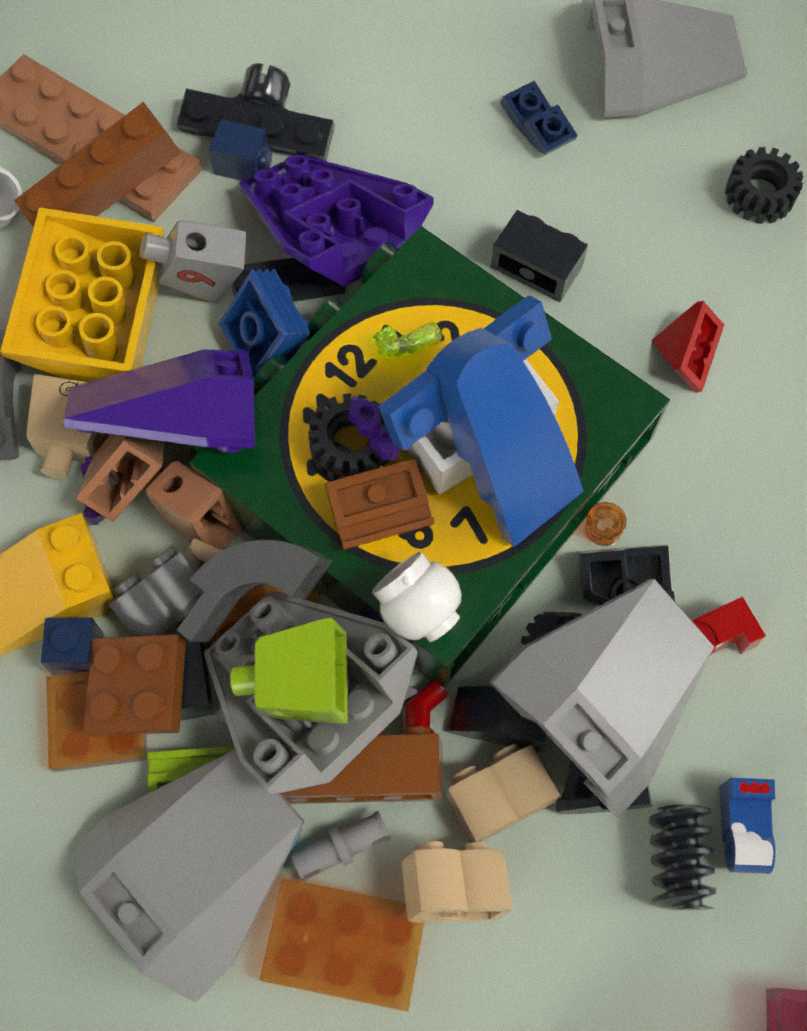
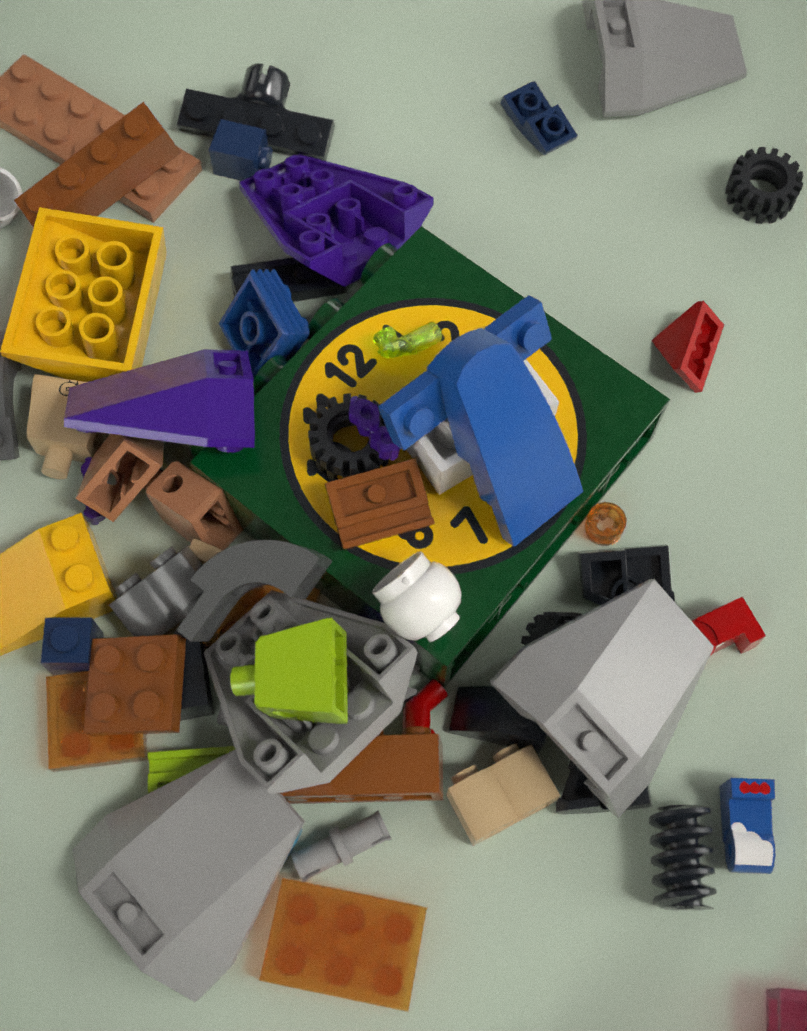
(197, 258): light grey torso -> none
(455, 883): tan brick -> none
(538, 255): black brick -> none

